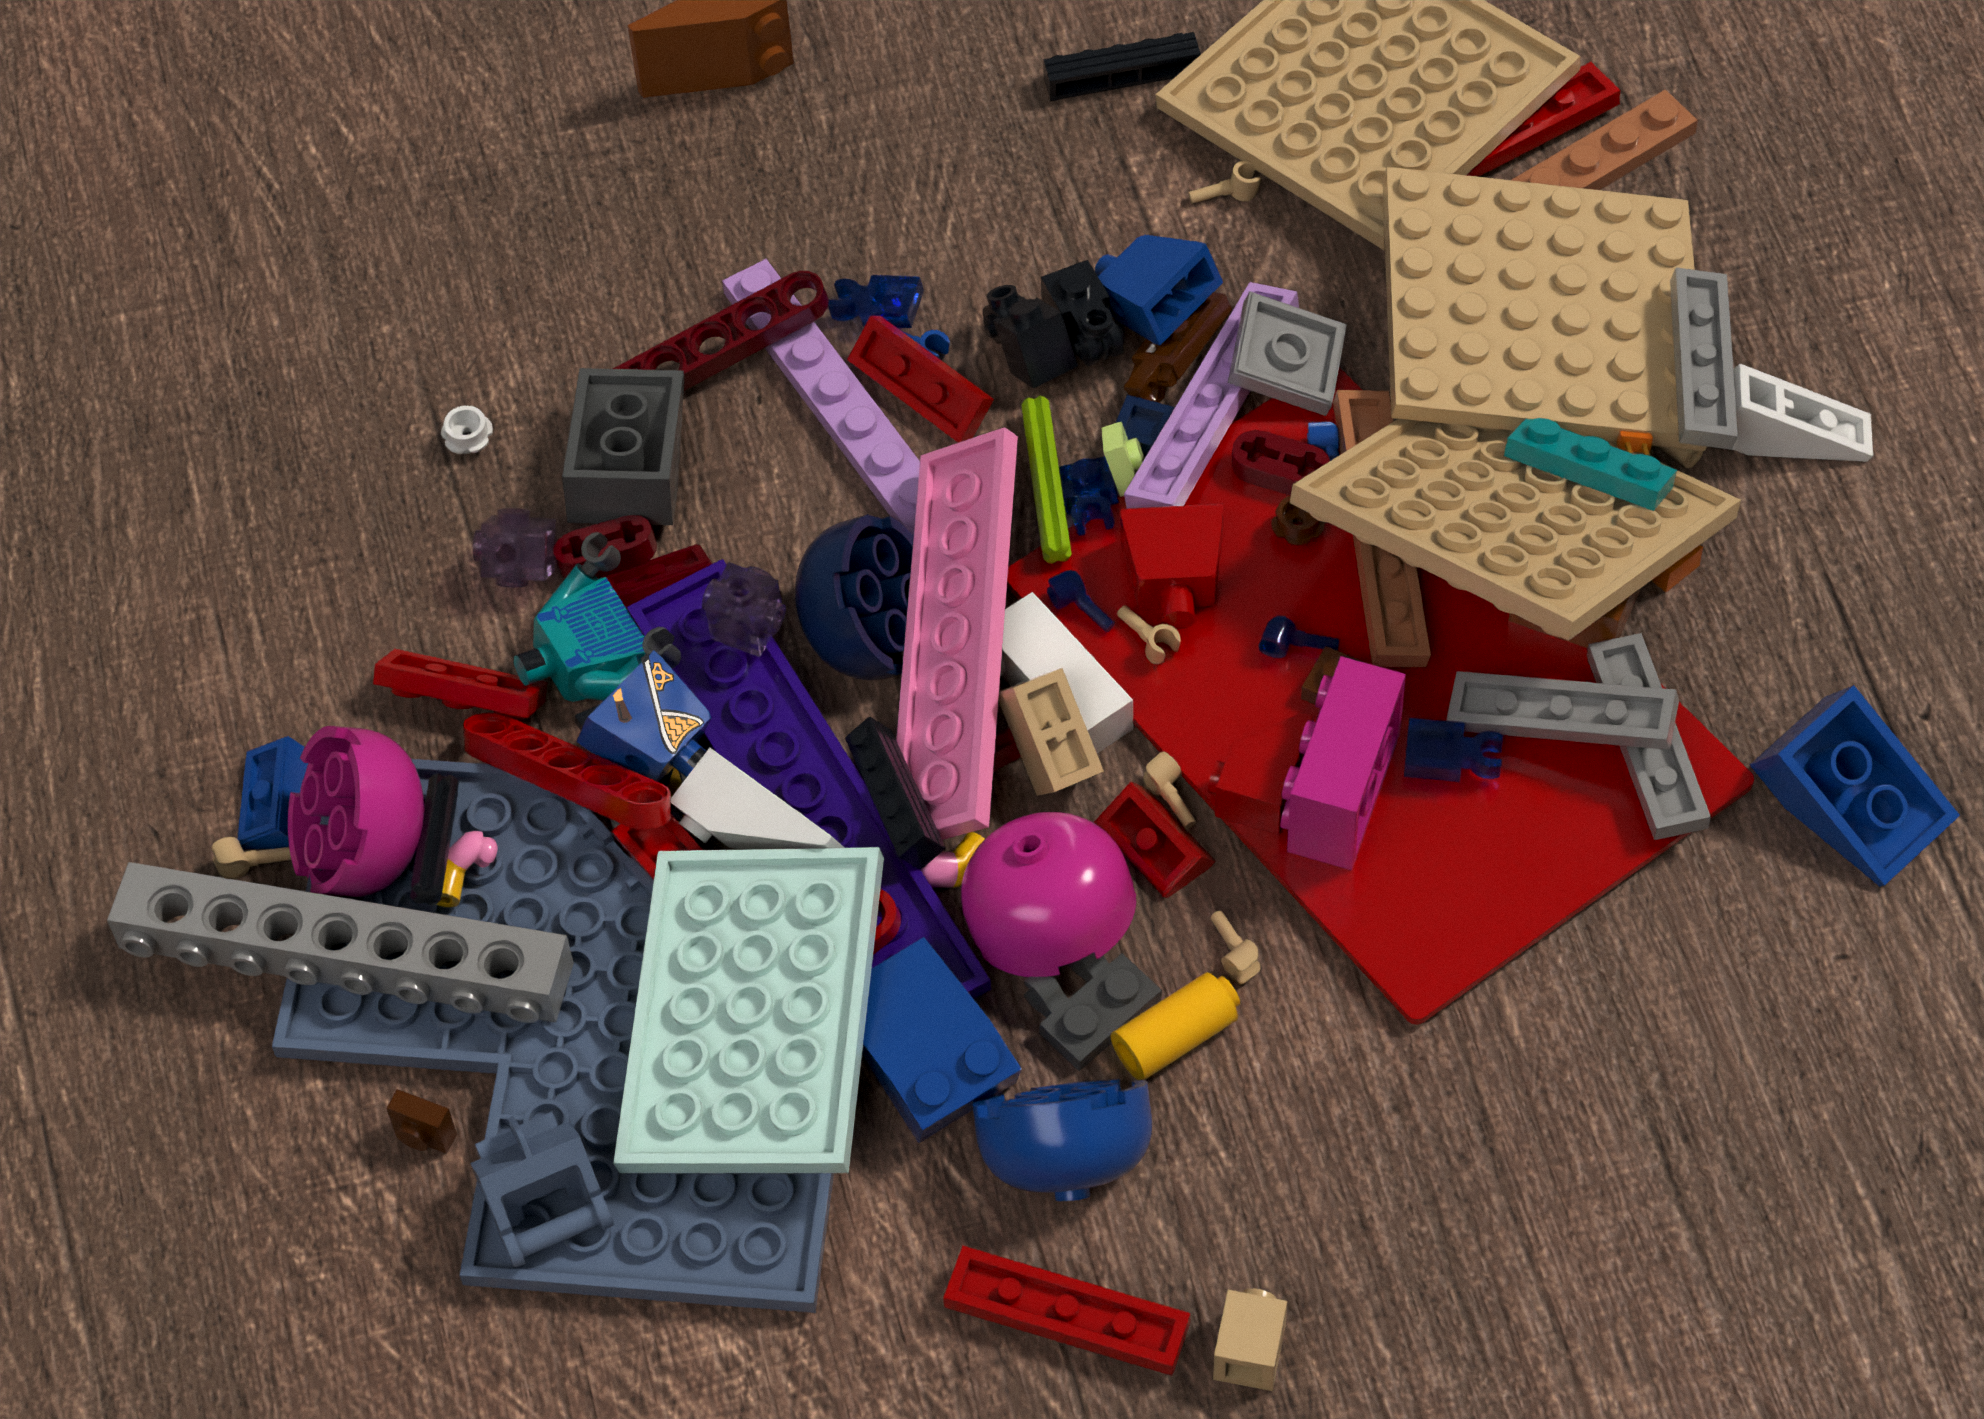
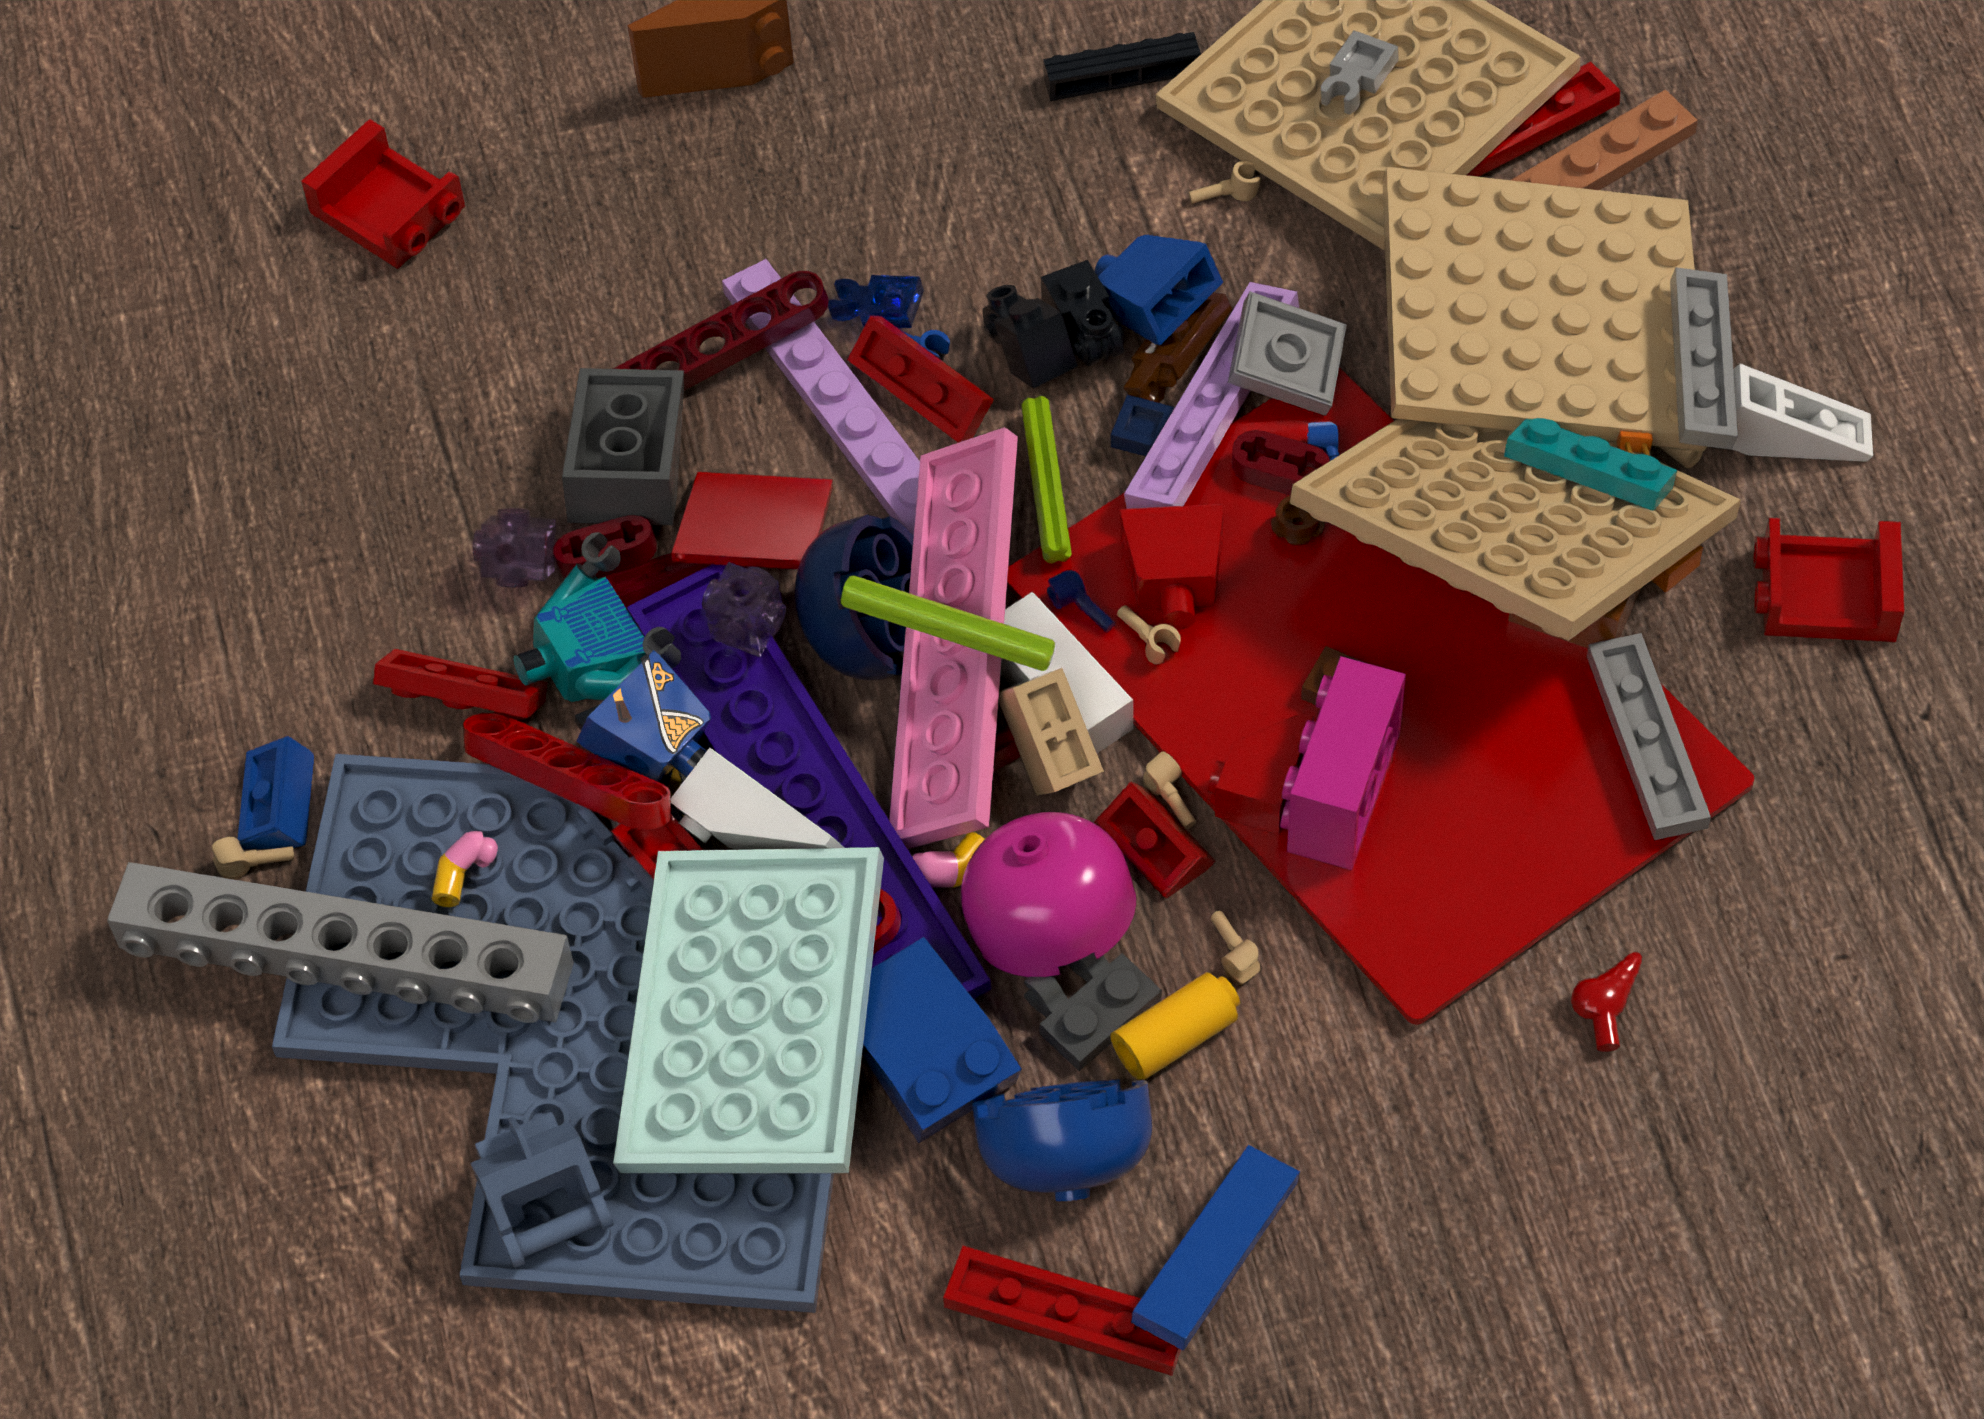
(372, 810): dark pink cylinder -> none
(381, 196): none -> red panel
(421, 1122): reddish brown plate -> none
(434, 839): black axle -> none
(466, 420): white plate -> none
(751, 519): none -> red piece
(895, 793): black piece -> none
(948, 623): none -> lime axle
(1088, 492): clear blue plate -> none
(1122, 455): yellowish green plate -> none
(1215, 1247): none -> blue tile
(1250, 1339): tan brick -> none
(1283, 632): clear blue hand -> none
(1358, 65): none -> light grey plate
(1387, 584): nougat plate -> none
(1440, 751): clear blue plate -> none
(1564, 710): light grey plate -> none
(1606, 998): none -> red animal
(1830, 584): none -> red panel
(1855, 785): blue slope -> none

